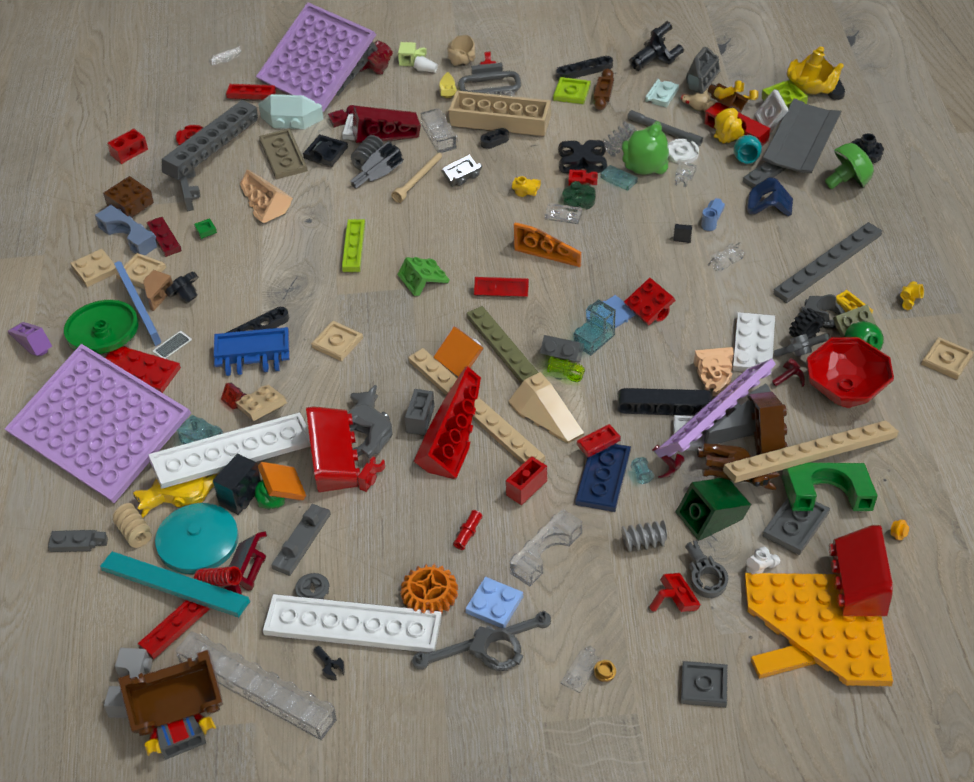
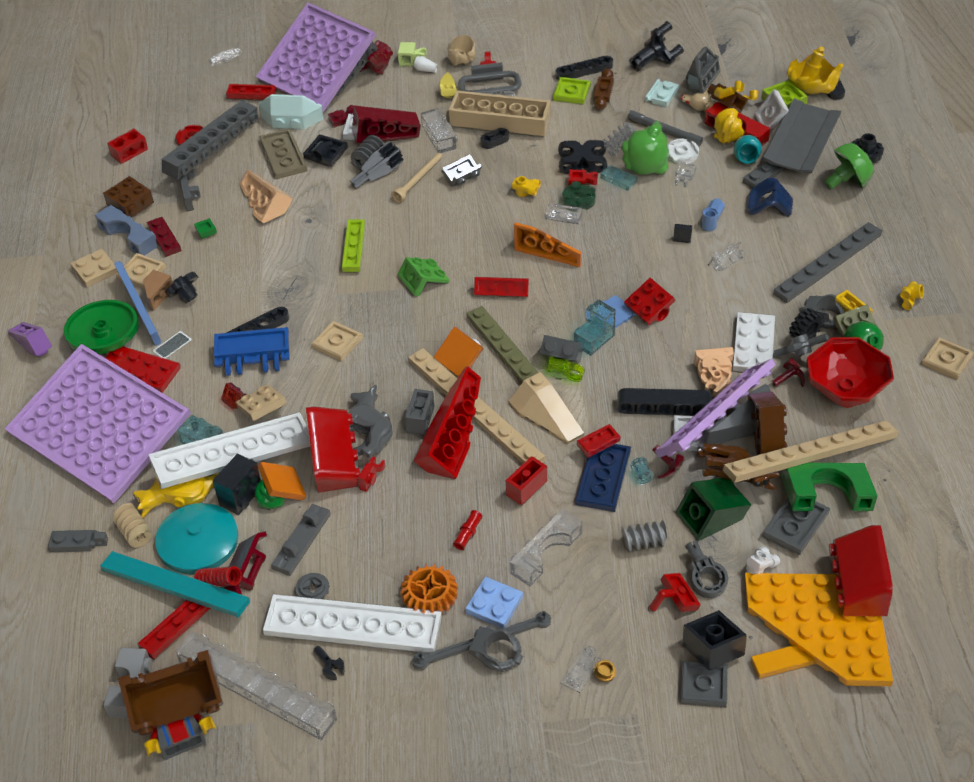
(714, 640): none -> black brick
(899, 529): light orange plate -> none

